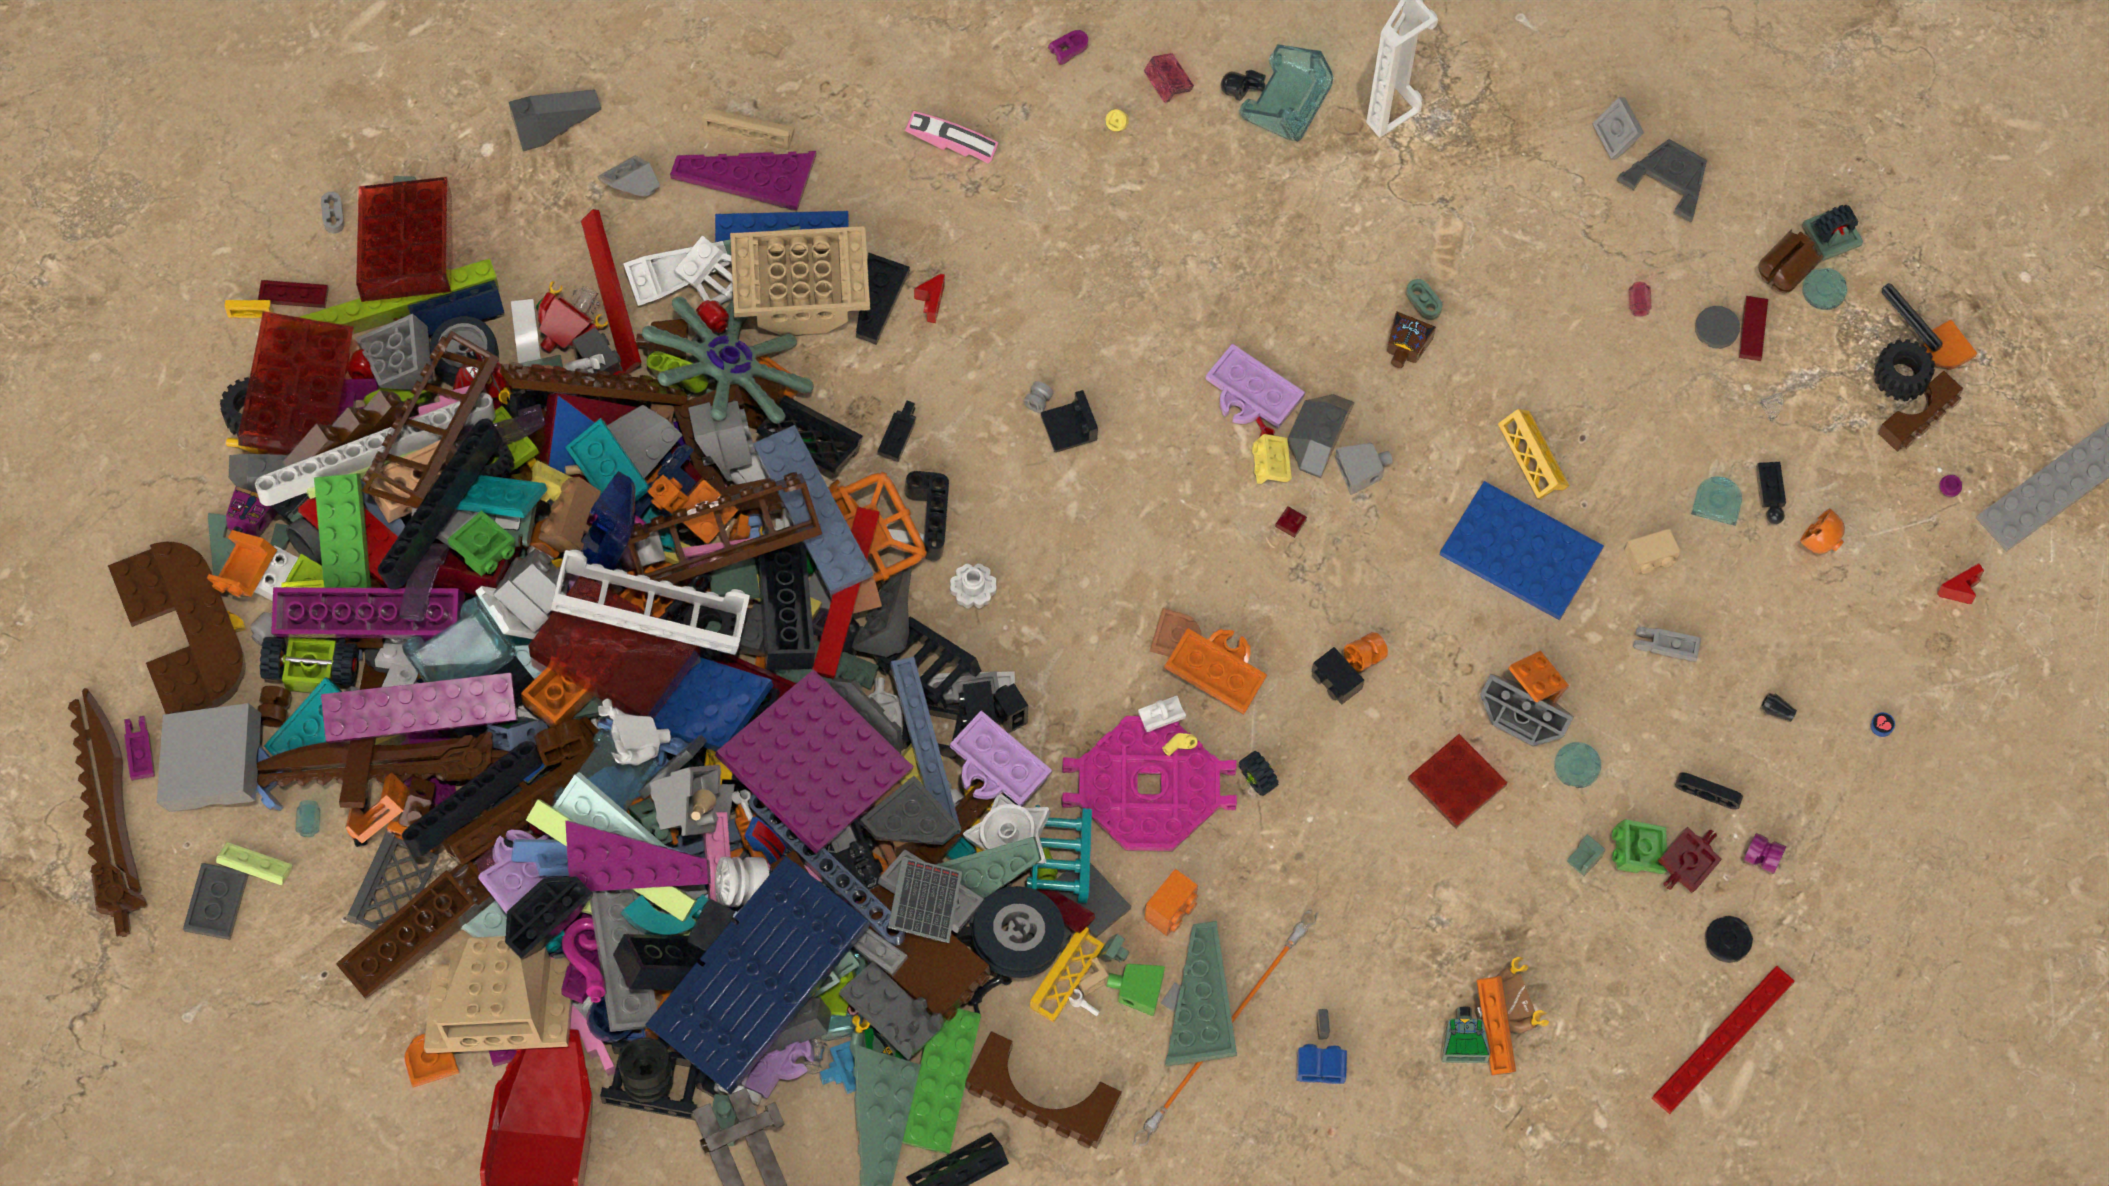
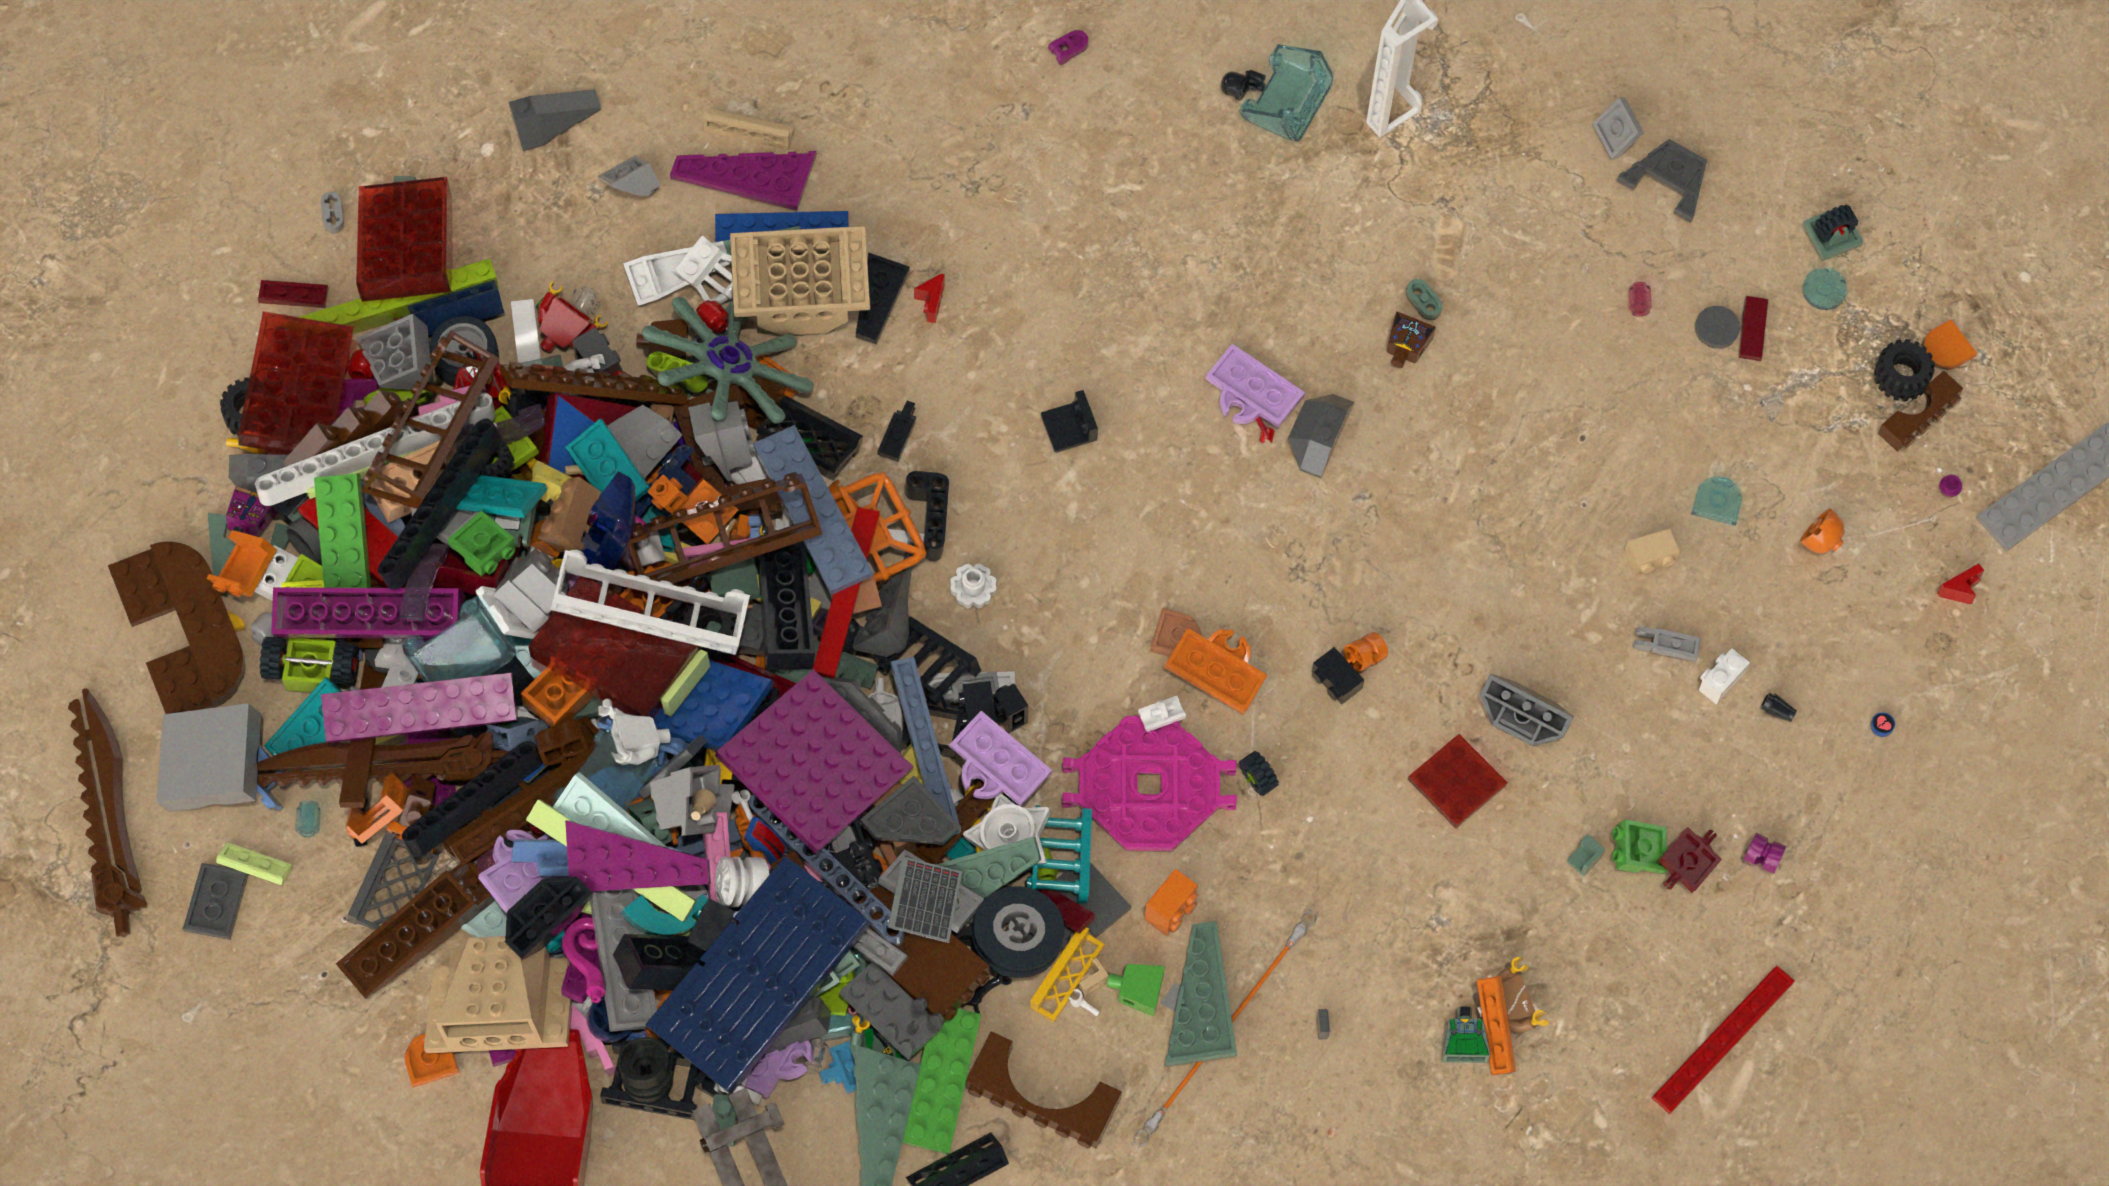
(138, 750): magenta hinge -> none
(247, 308): yellow tile -> none
(273, 705): reddish brown wheel -> none
(611, 291): red tile -> none
(685, 682): none -> yellowish green tile
(951, 135): slope -> none
(1037, 398): light grey wheel -> none
(1113, 949): sand green tile -> none
(1117, 120): light yellow tile -> none
(1167, 76): clear pink bracket -> none
(1180, 741): light yellow arm -> none
(1271, 459): light yellow bracket -> none
(1291, 521): dark red tile -> none
(1321, 1064): blue brick -> none
(1361, 465): light grey torso -> none
(1521, 550): blue plate -> none
(1539, 677): orange bracket -> none
(1540, 450): yellow fence -> none
(1577, 765): clear light blue tile -> none
(1708, 790): black beam -> none
(1723, 676): none -> white brick
(1728, 939): black tile -> none
(1772, 490): black plate -> none
(1789, 262): reddish brown cylinder -> none
(1912, 317): black axle -> none

